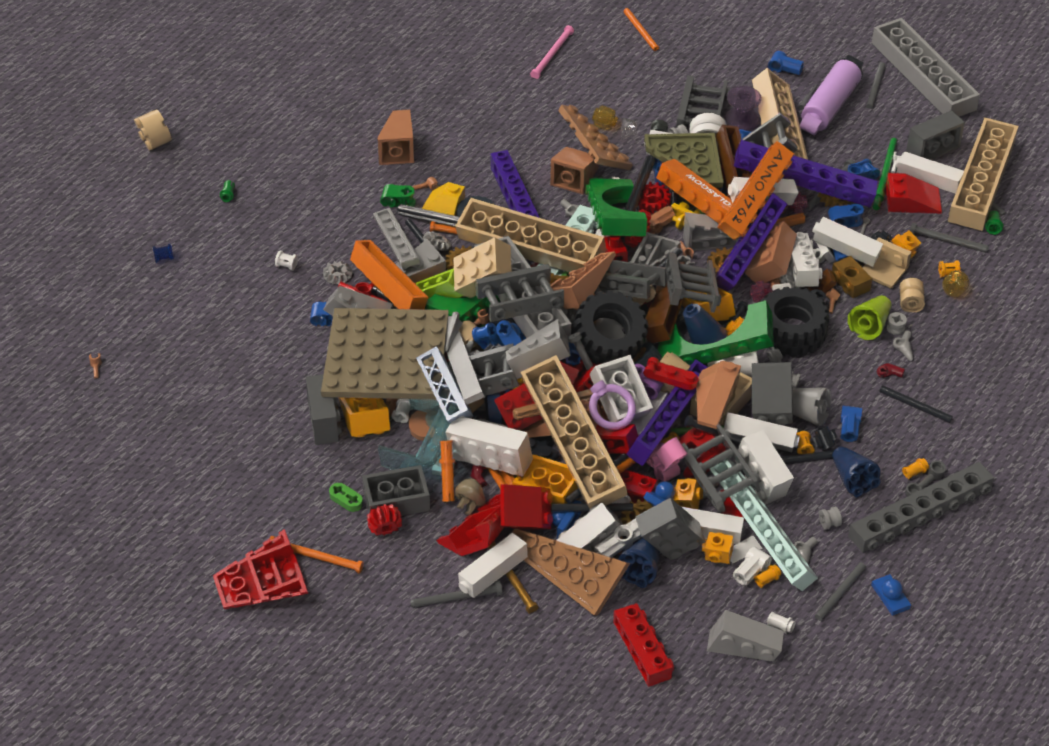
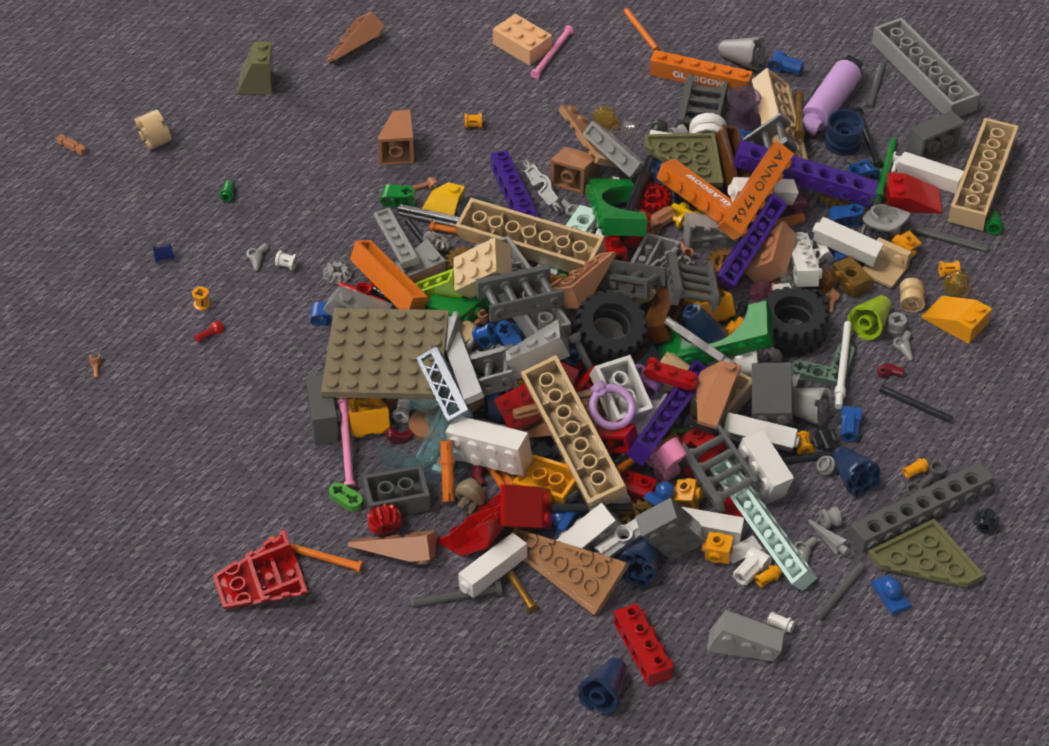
(71, 144): none -> nougat axle
(204, 297): none -> light orange bush
(215, 328): none -> red bar
(256, 255): none -> light grey animal
(257, 70): none -> olive slope
(342, 403): none -> bright pink bar
(360, 32): none -> nougat wedge
(397, 437): none -> dark red arm
(412, 547): none -> nougat wedge
(473, 120): none -> light orange bush
(522, 39): none -> light nougat brick
(547, 191): none -> light grey piece
(603, 687): none -> dark blue cone
(614, 149): none -> light grey fence
(696, 340): none -> light grey piece
(705, 73): none -> orange brick
(744, 51): none -> light grey cone
(798, 96): none -> pearl gold bar
(826, 465): none -> light grey plate
(829, 373): none -> sand green beam
(834, 541): none -> light grey piece
(840, 390): none -> white bar
(844, 132): none -> dark blue wheel
(877, 163): none -> black bar
(886, 219): none -> light grey hat
(928, 555): none -> olive plate
(959, 316): none -> light orange slope
(986, 520): none -> black gear

